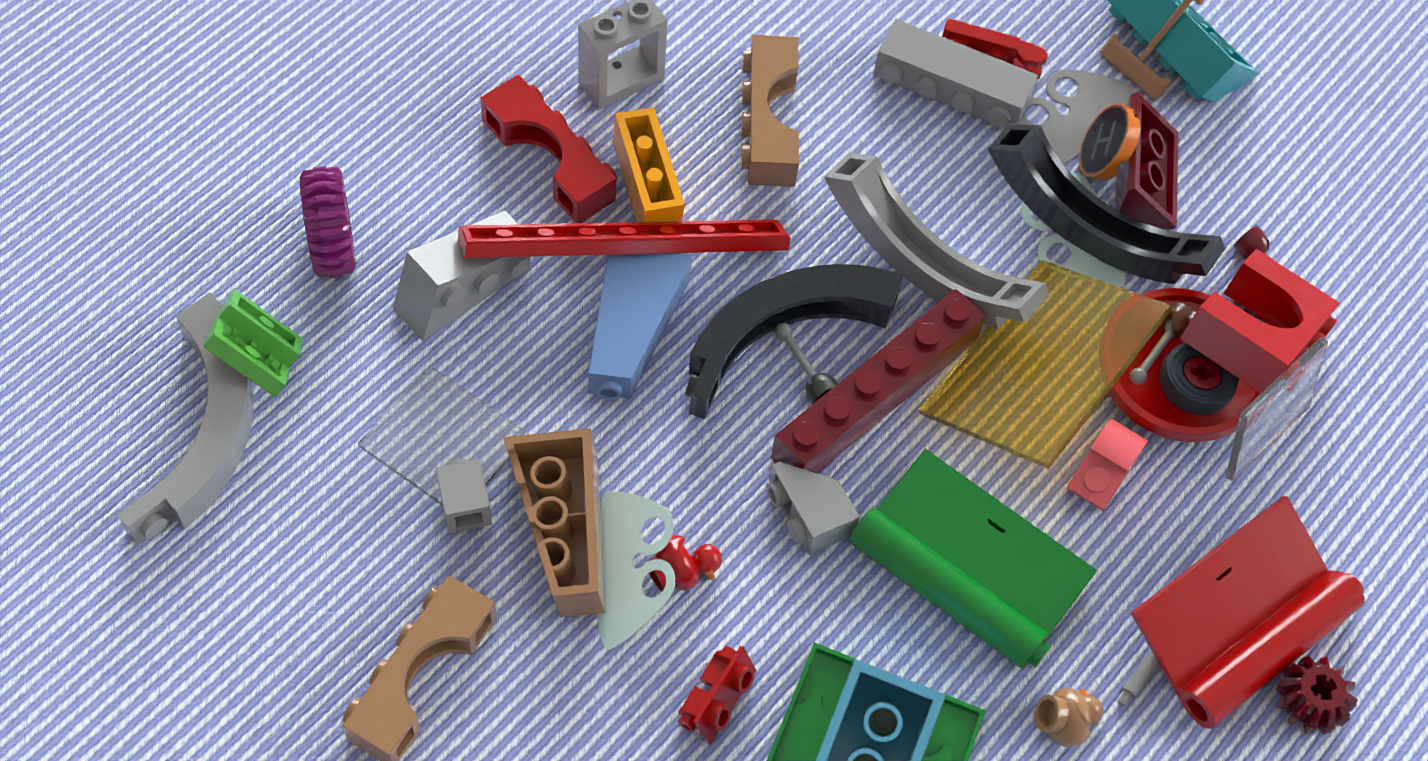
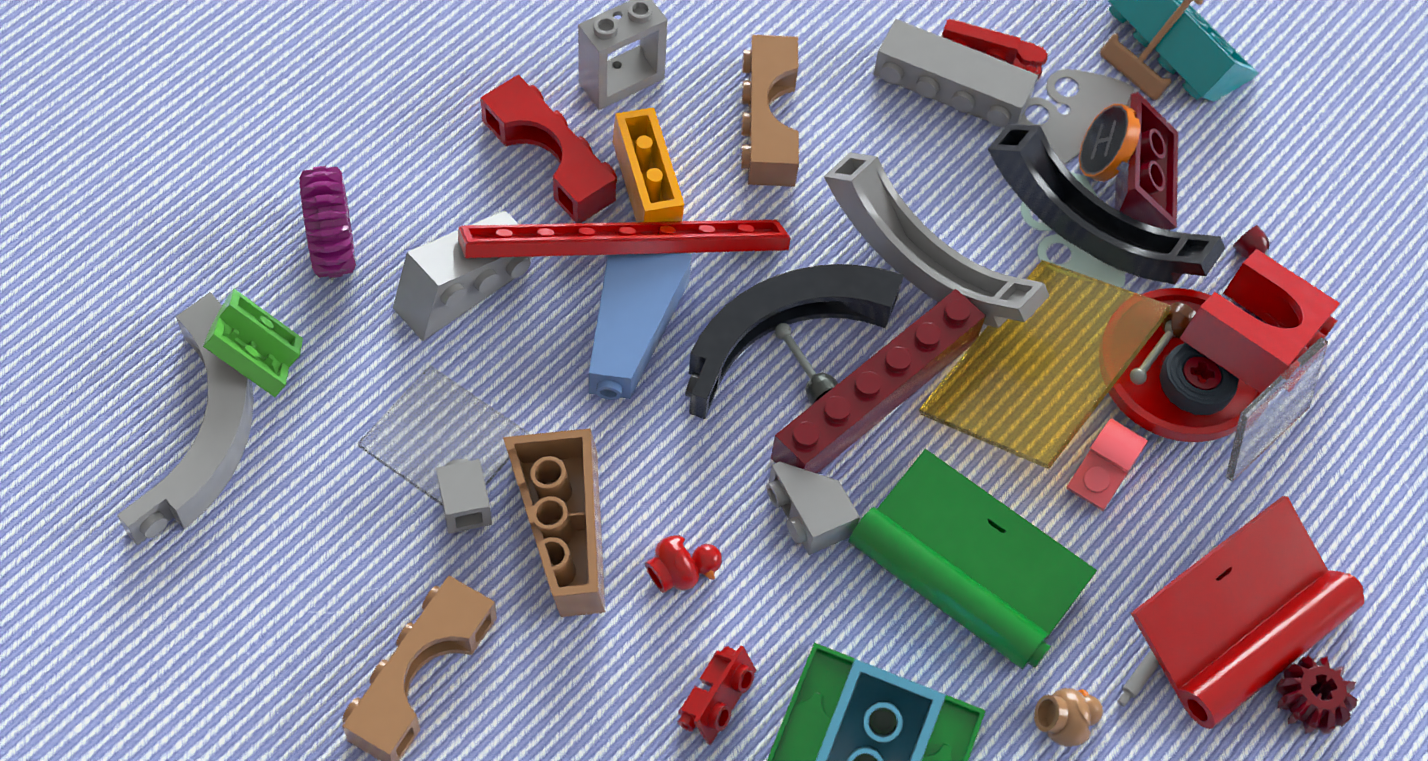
(625, 603): light aqua piece -> none

